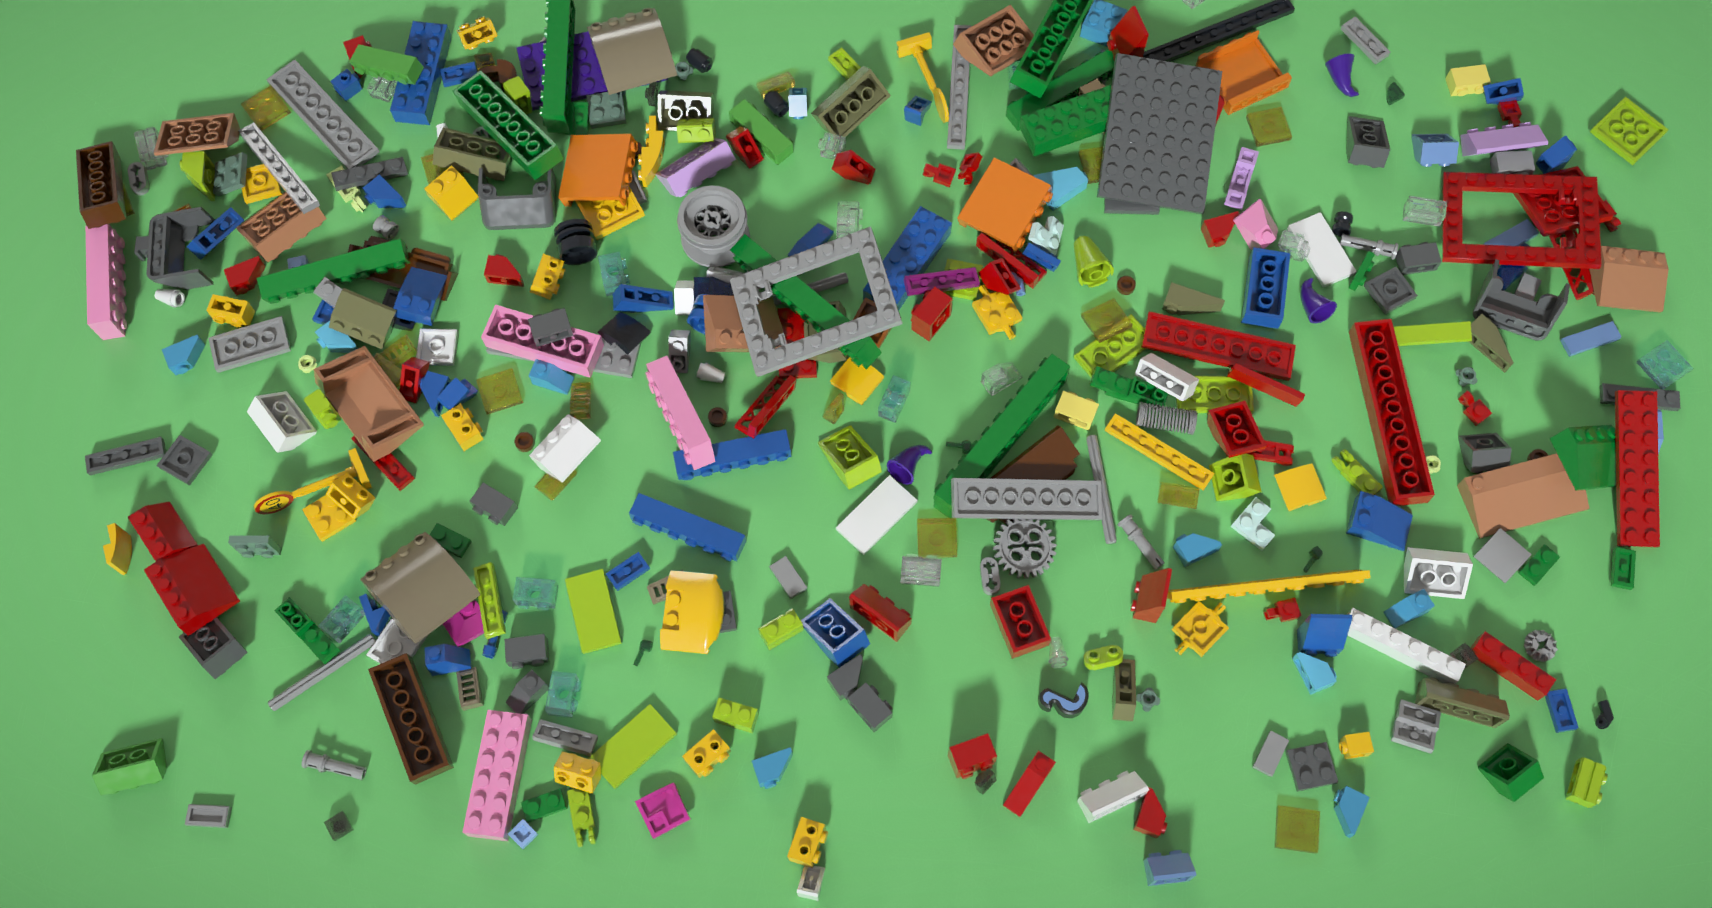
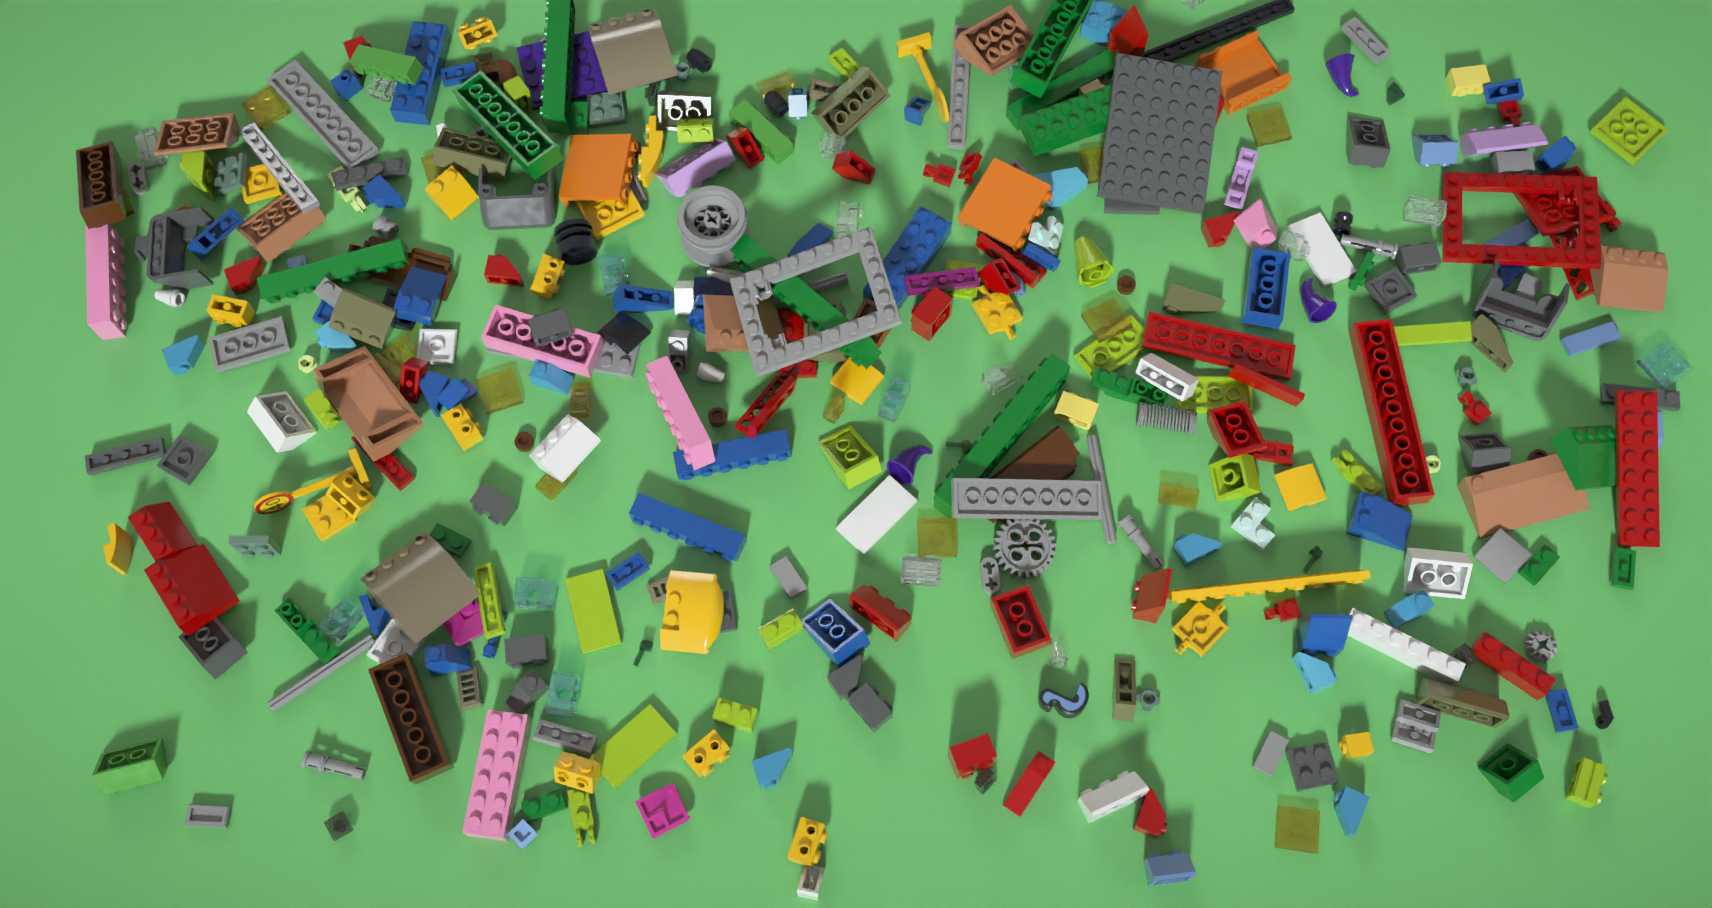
(821, 84): none -> dark tan slope
(1104, 657): lime plate -> none
(1159, 452): yellow plate -> none

